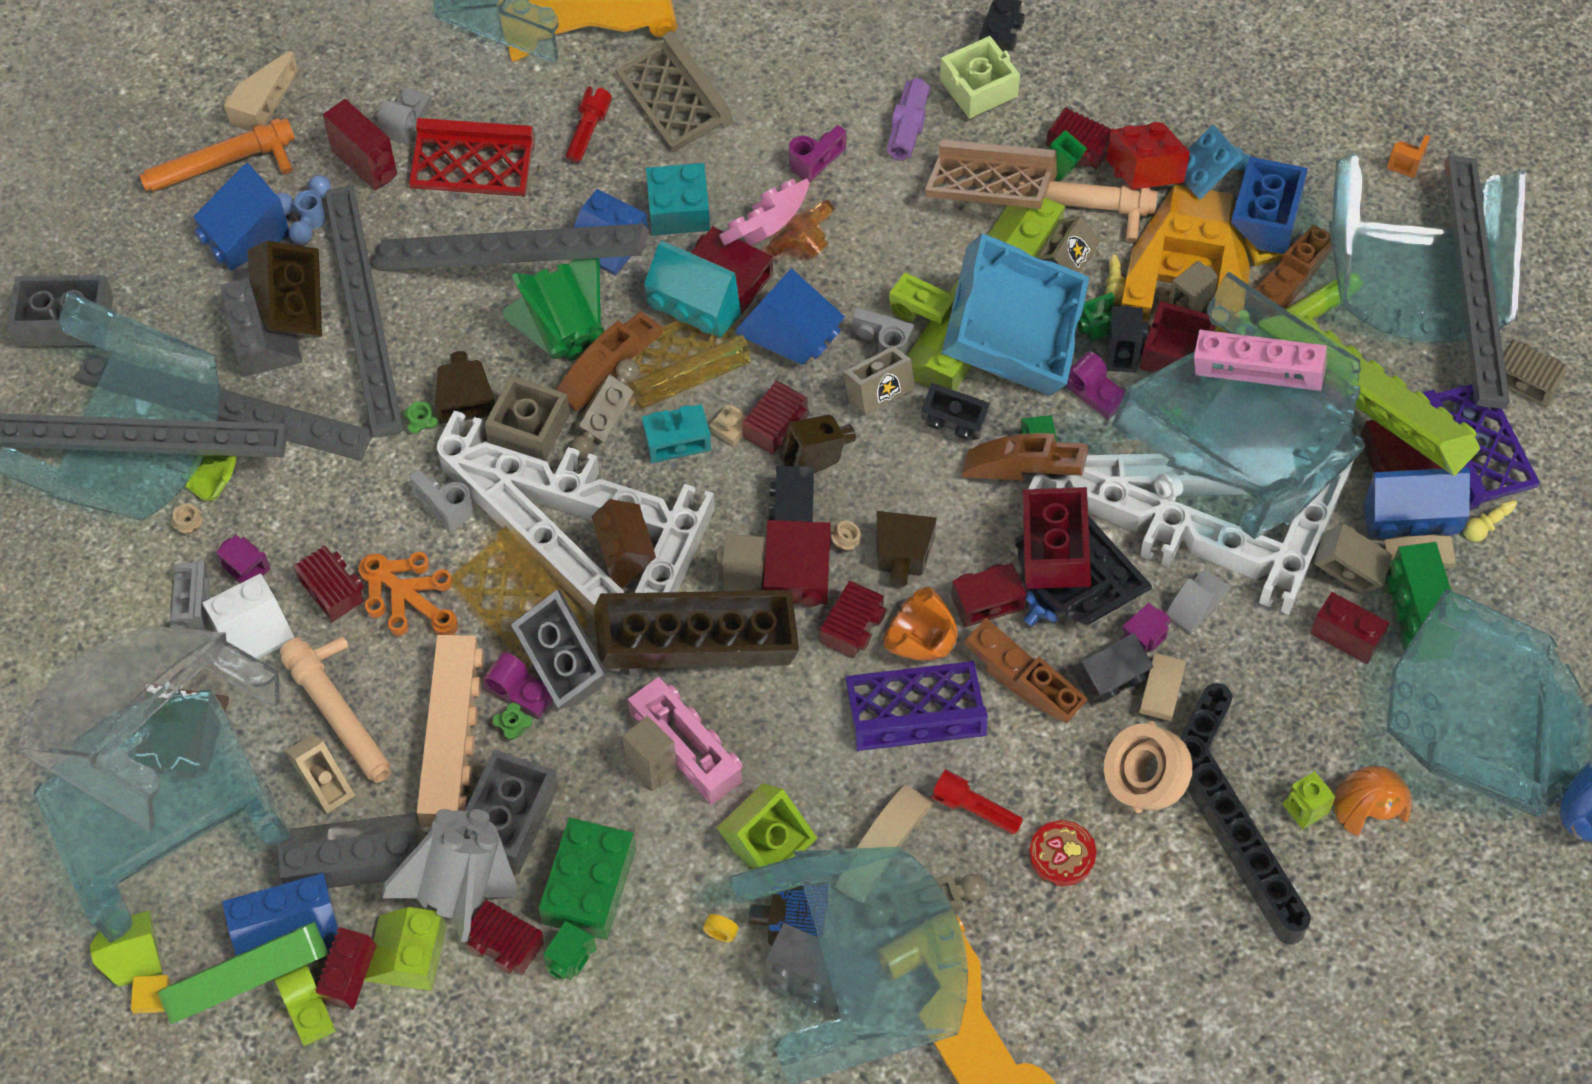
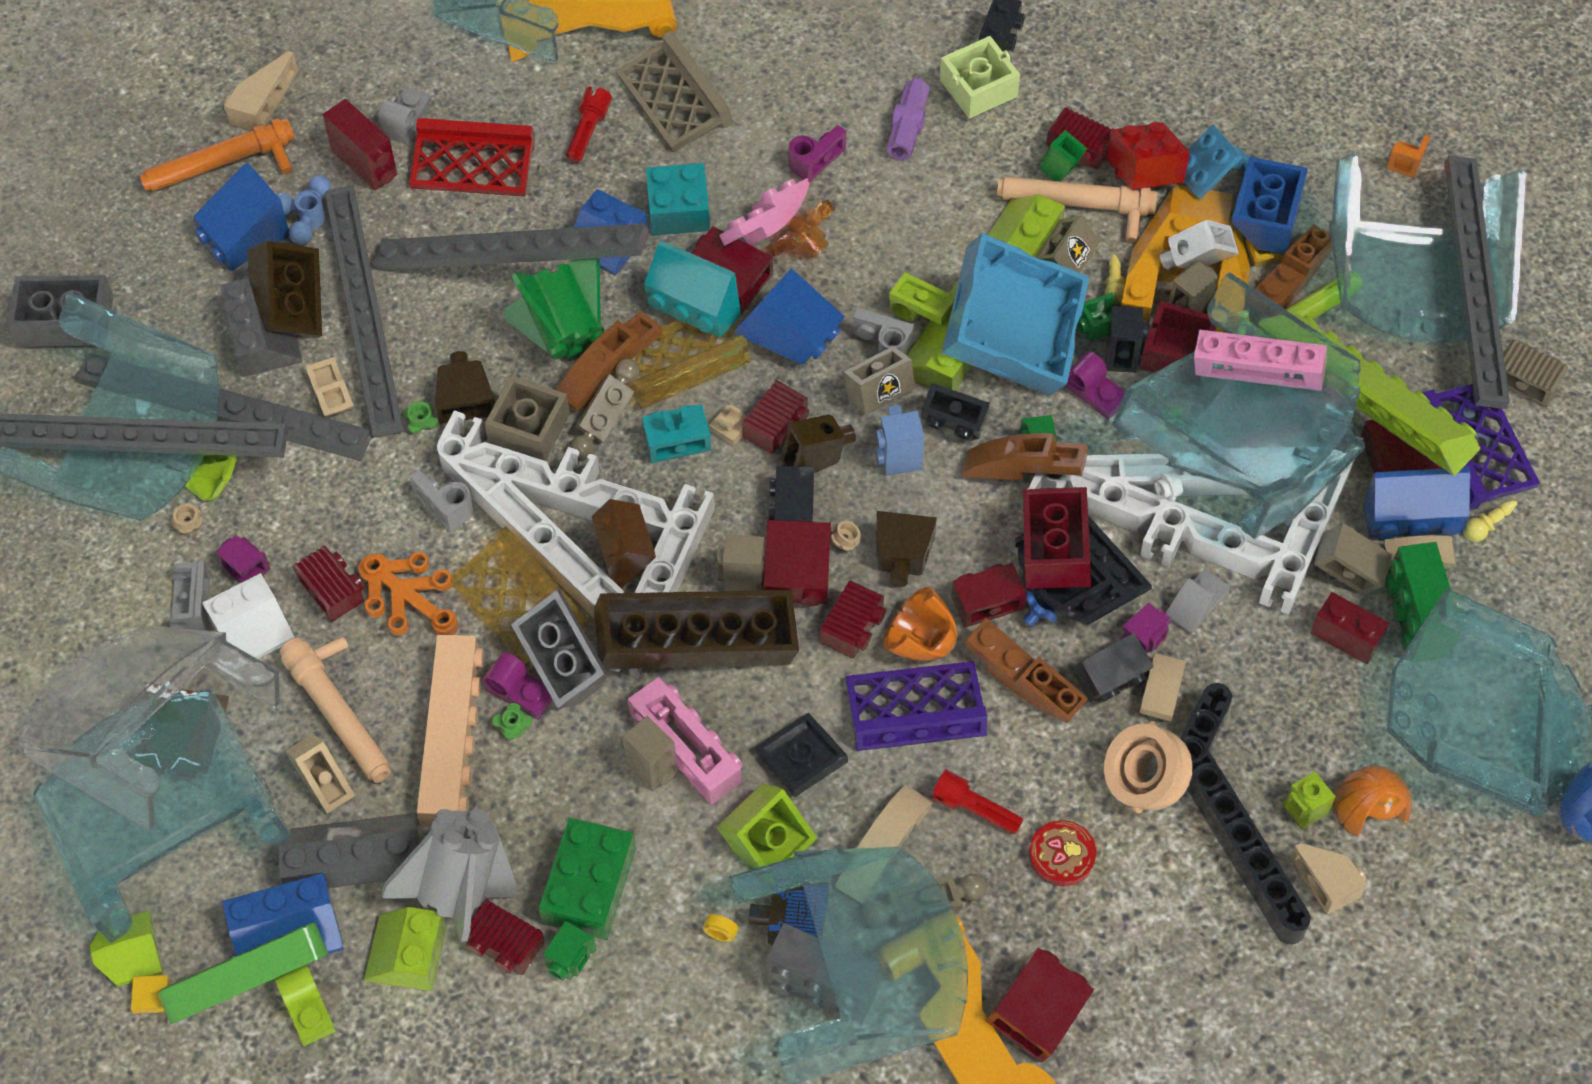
(329, 387): none -> tan slope
(346, 968): dark red brick -> none
(517, 801): flat silver brick -> none
(801, 754): none -> black plate
(900, 442): none -> medium blue brick
(992, 161): medium nougat fence -> none
(1040, 1004): none -> dark red brick
(1203, 242): none -> white torso
(1329, 876): none -> tan slope

